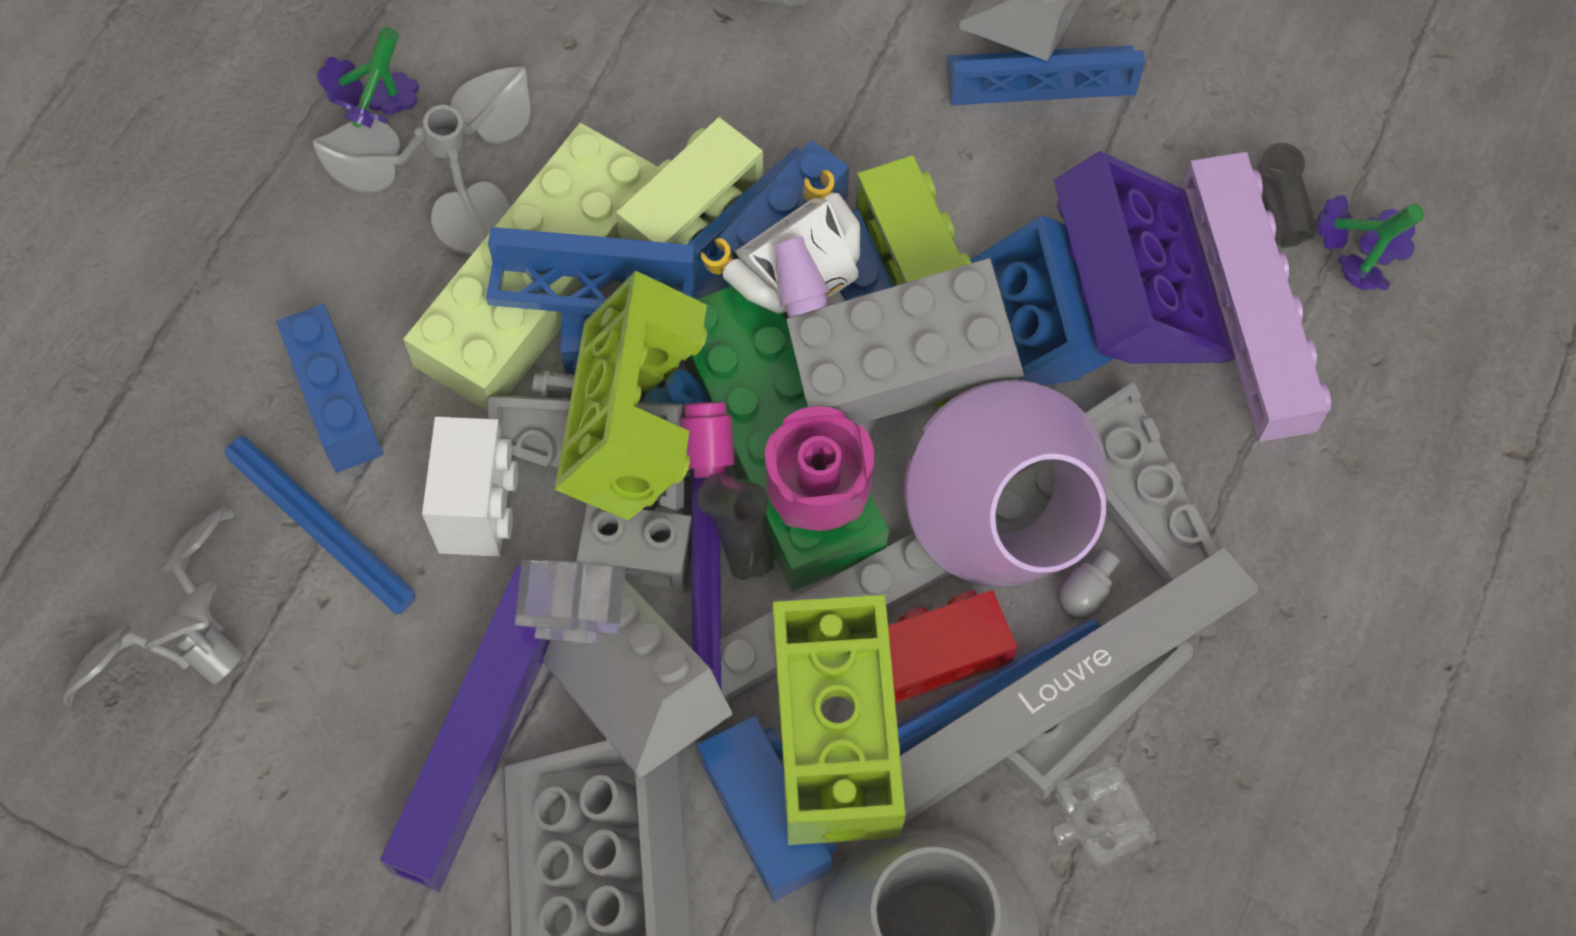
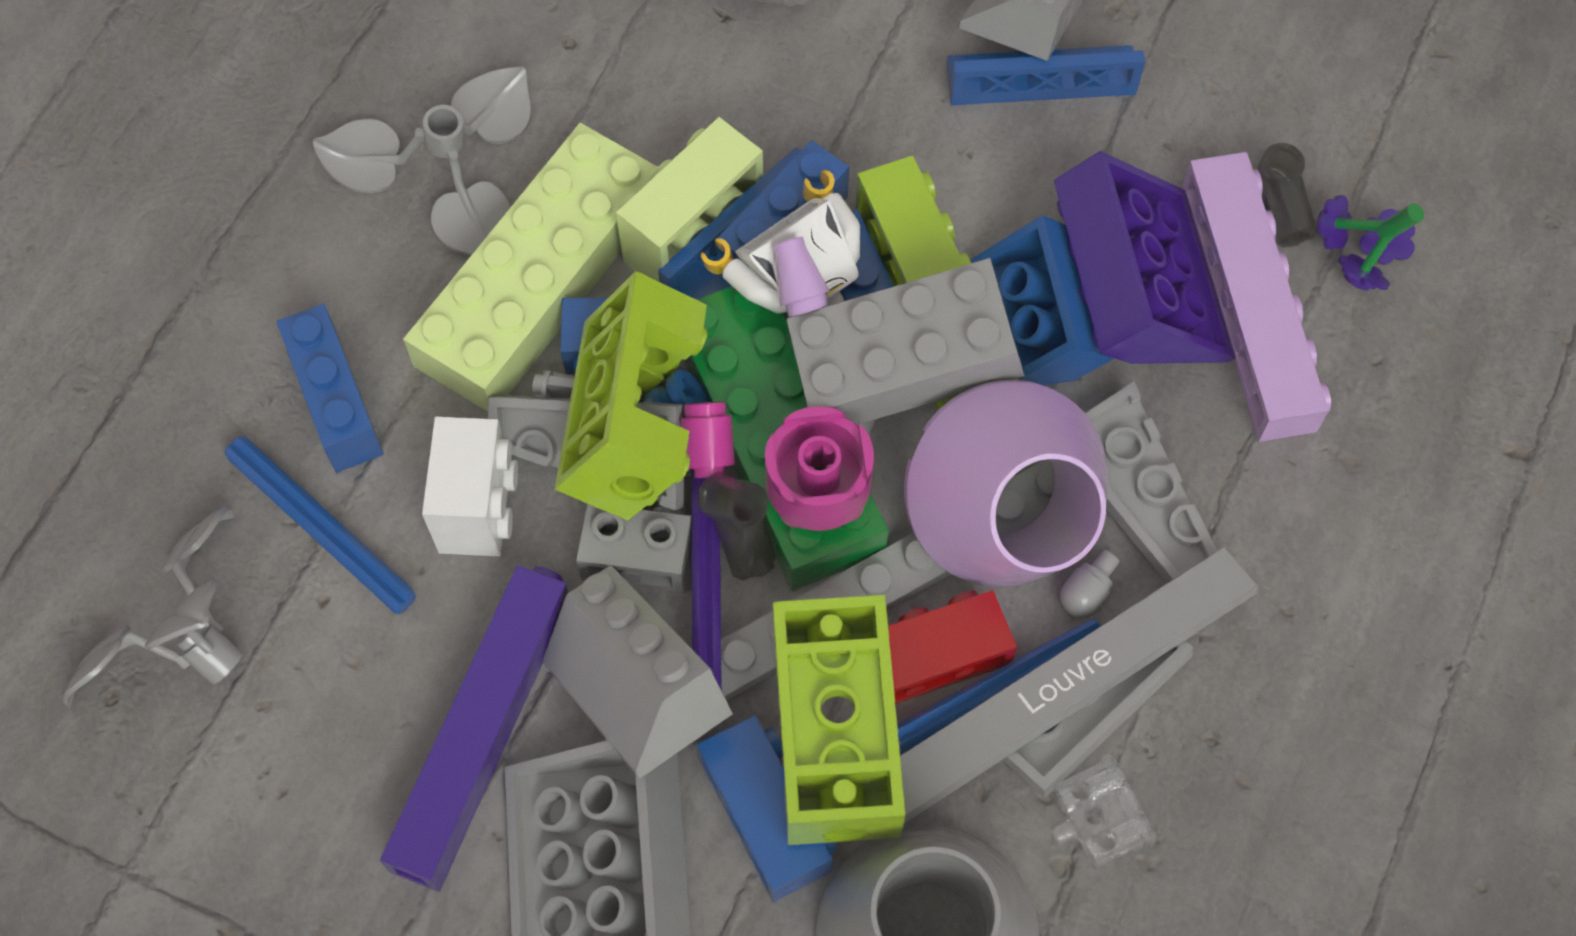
(389, 94): dark purple plant -> none
(570, 599): clear brick -> none
(583, 258): blue fence -> none

